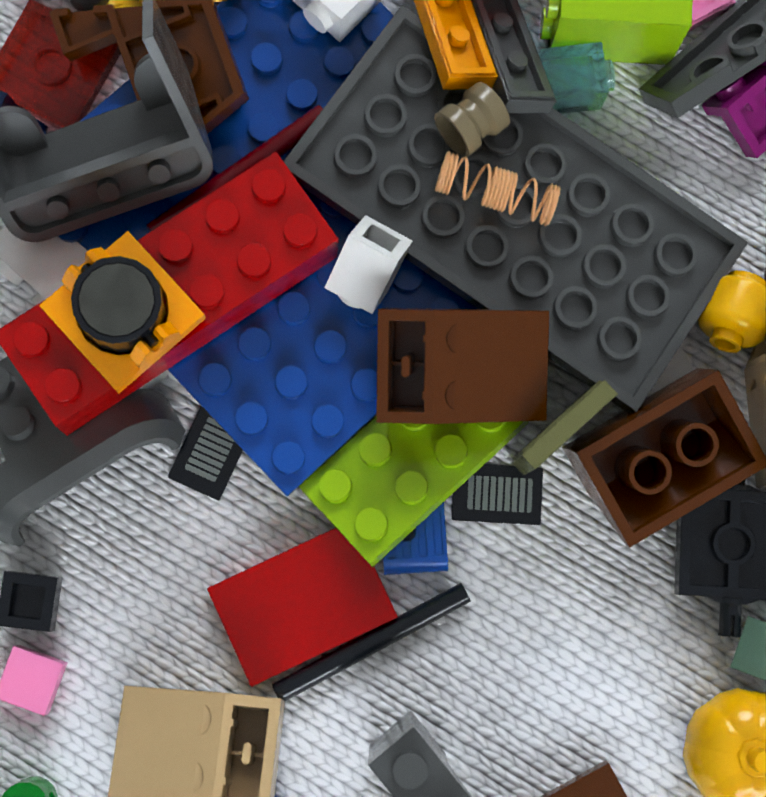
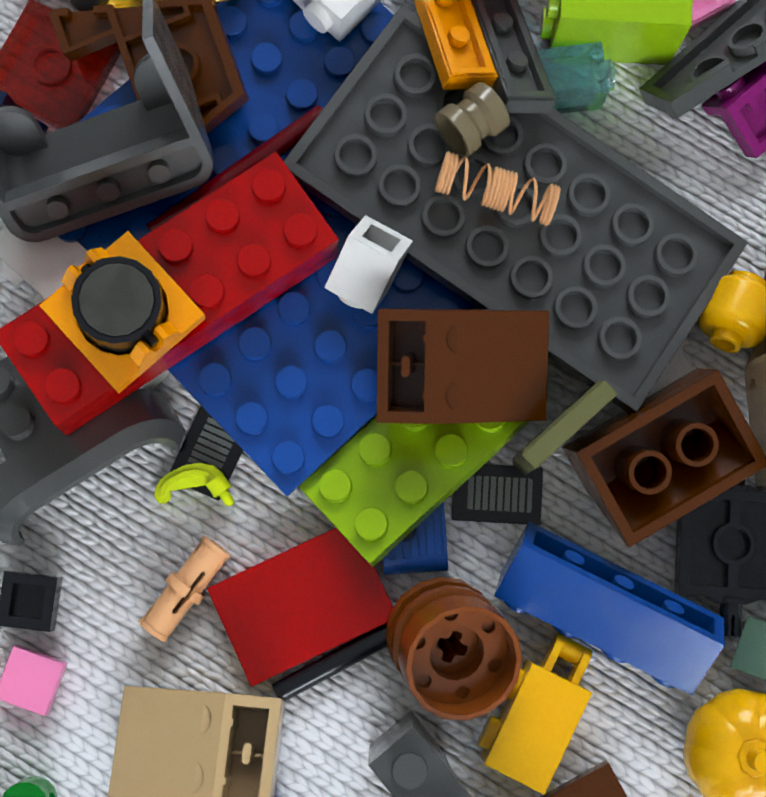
(184, 589): none -> light nougat pin
(194, 476): none -> neon yellow piece
(466, 669): none -> dark orange wheel
(538, 717): none -> yellow brick
(611, 609): none -> blue brick

